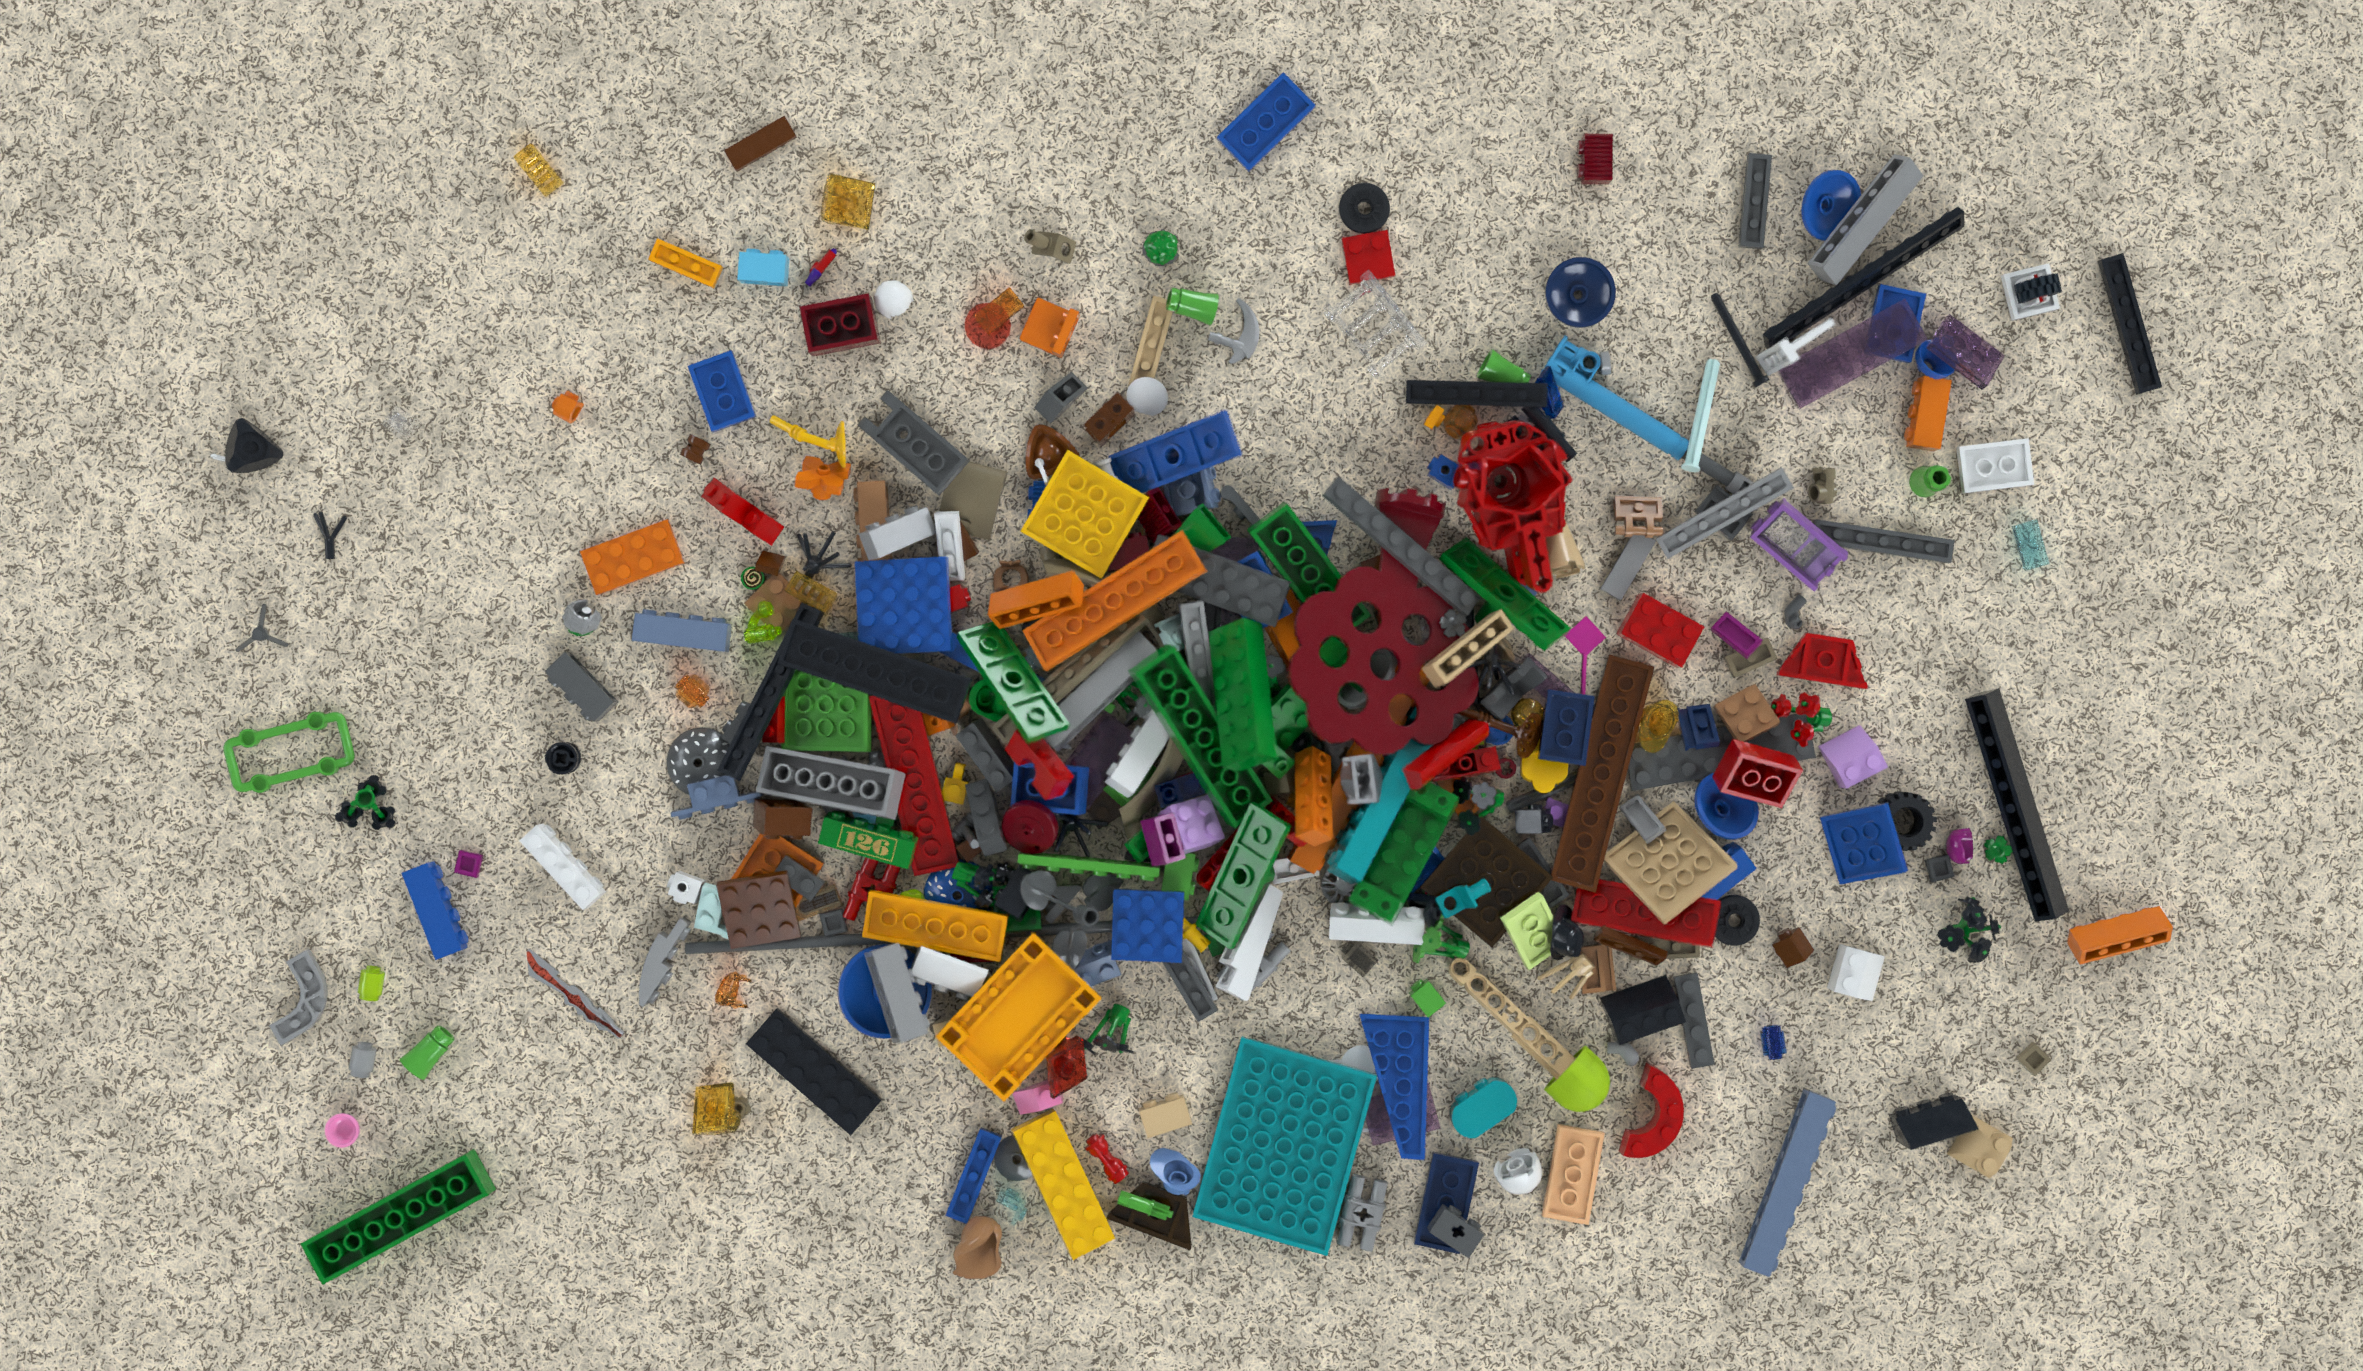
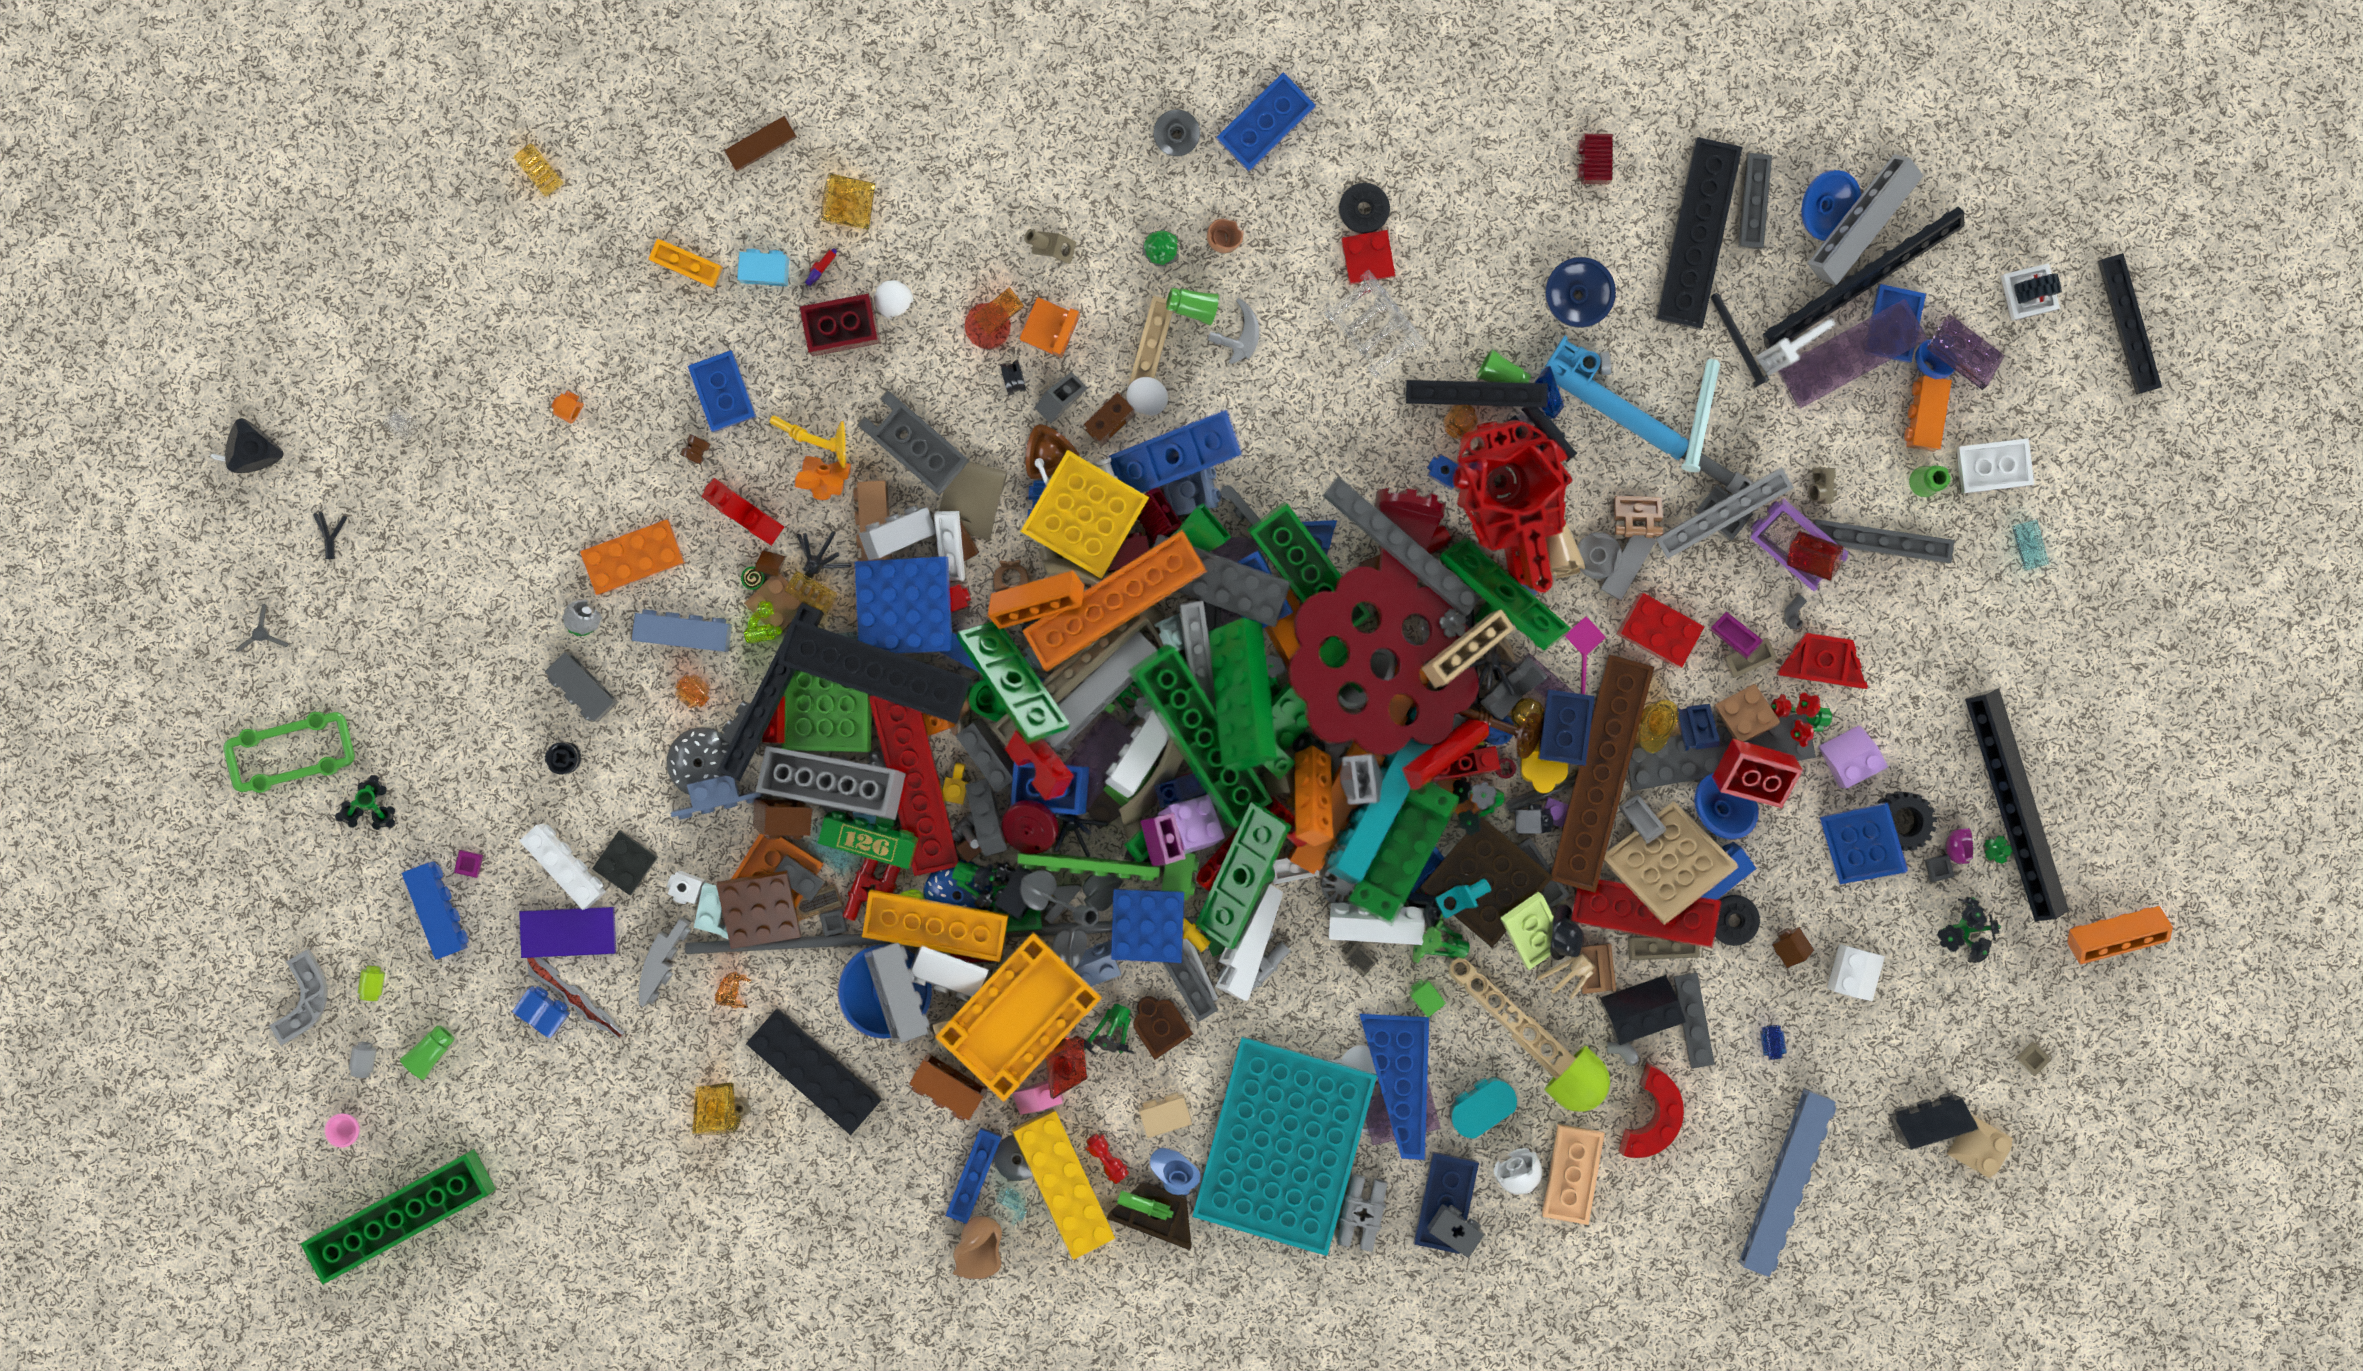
(541, 1011): none -> blue brick
(567, 932): none -> dark purple tile
(625, 862): none -> pearl dark grey plate
(836, 859): none -> clear light blue plate
(947, 1087): none -> dark orange brick
(1013, 377): none -> black wheel
(1160, 1025): none -> reddish brown plate
(1176, 121): none -> dark grey dish
(1216, 236): none -> nougat hair
(1435, 417): light orange plate -> none
(1439, 539): none -> red brick
(1600, 554): none -> light grey tile
(1630, 945): reddish brown tile -> none
(1699, 233): none -> black plate
(1815, 556): none -> clear red brick

